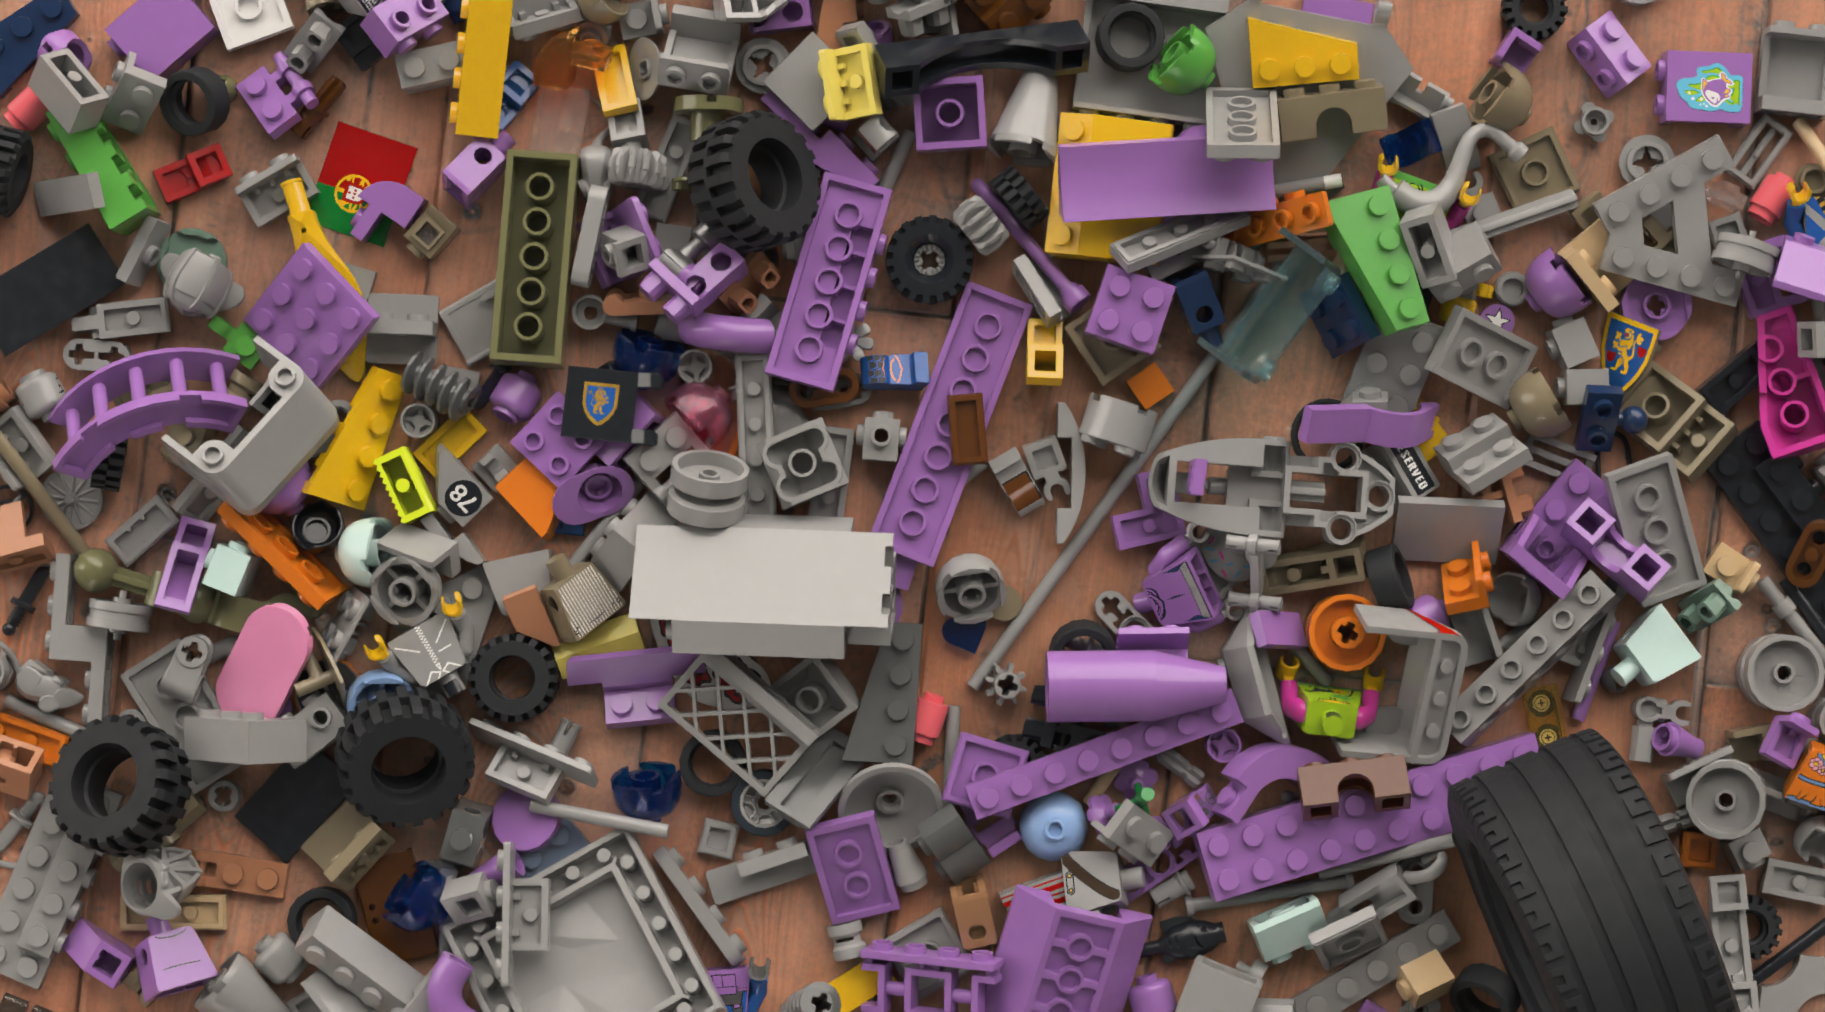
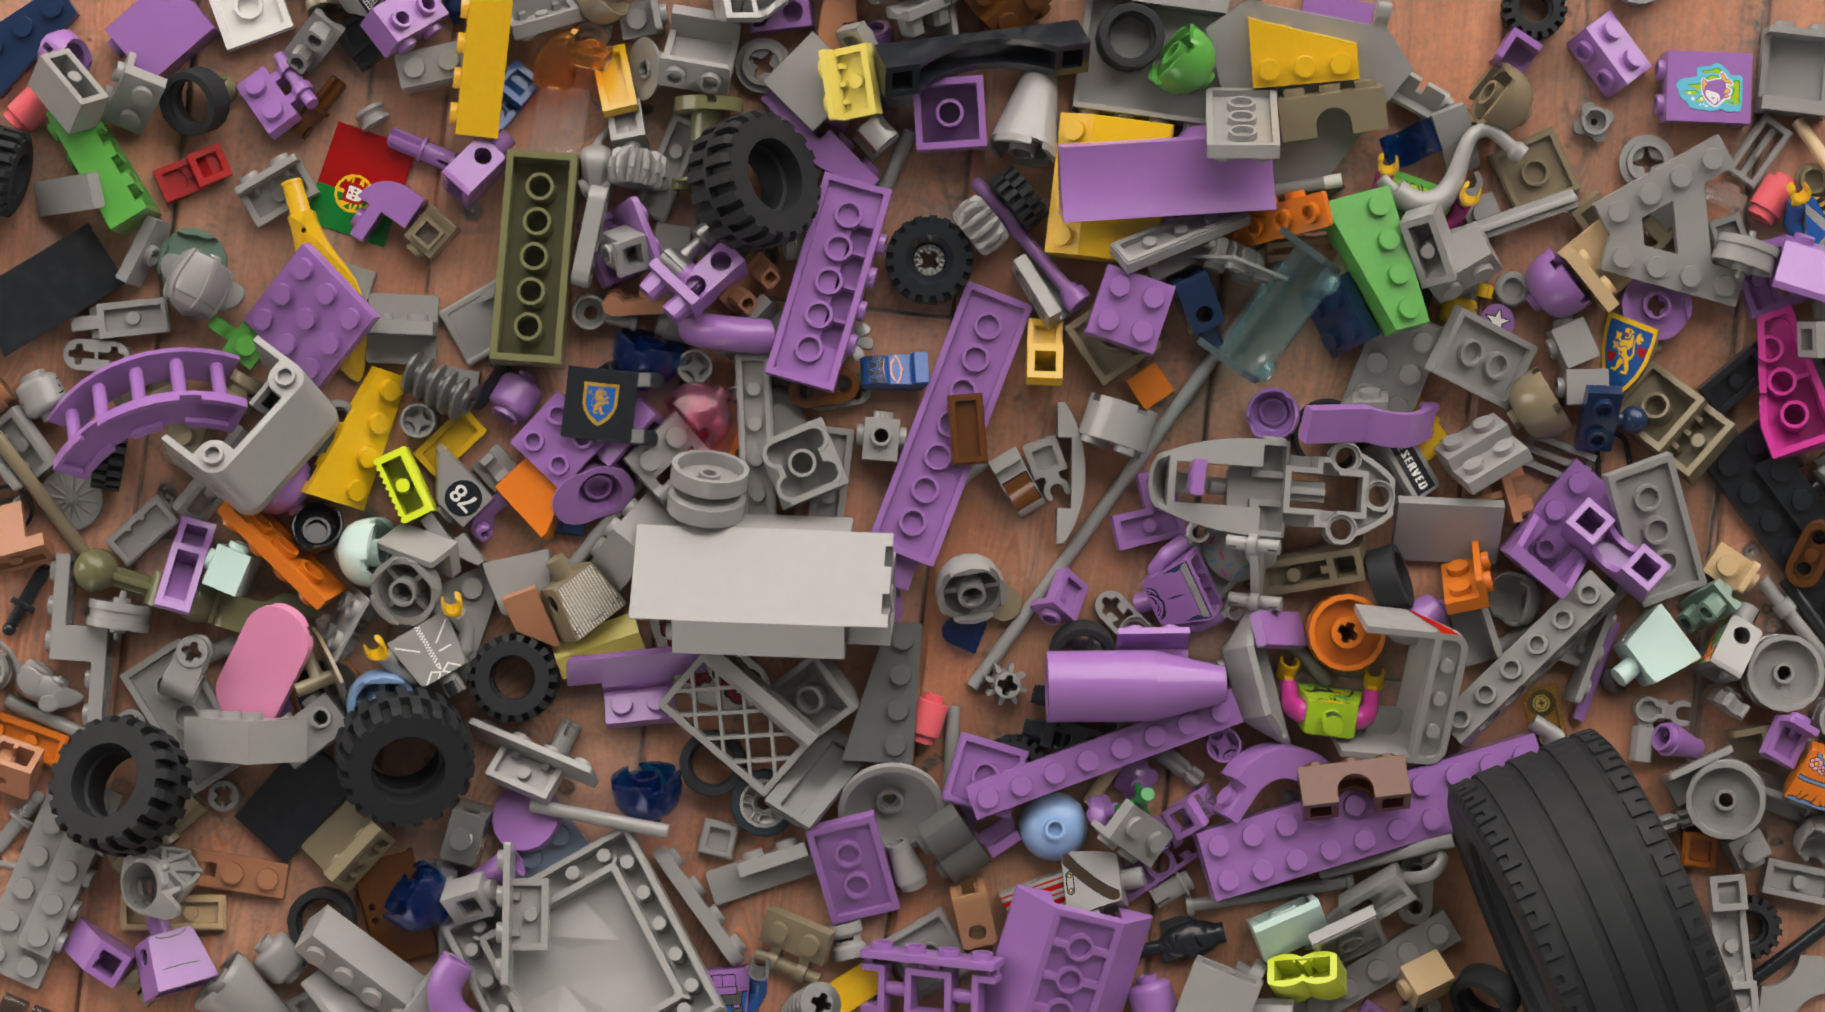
(372, 116): none -> light grey bush
(420, 148): none -> medium lavender axle
(483, 522): none -> medium lavender arm
(797, 936): none -> dark tan plate
(1062, 600): none -> medium lavender bracket
(1273, 413): none -> medium lavender hair
(1309, 976): none -> neon yellow brick
(1545, 729): none -> light grey arm
(1729, 646): none -> light grey torso
(1729, 702): none -> light grey plate

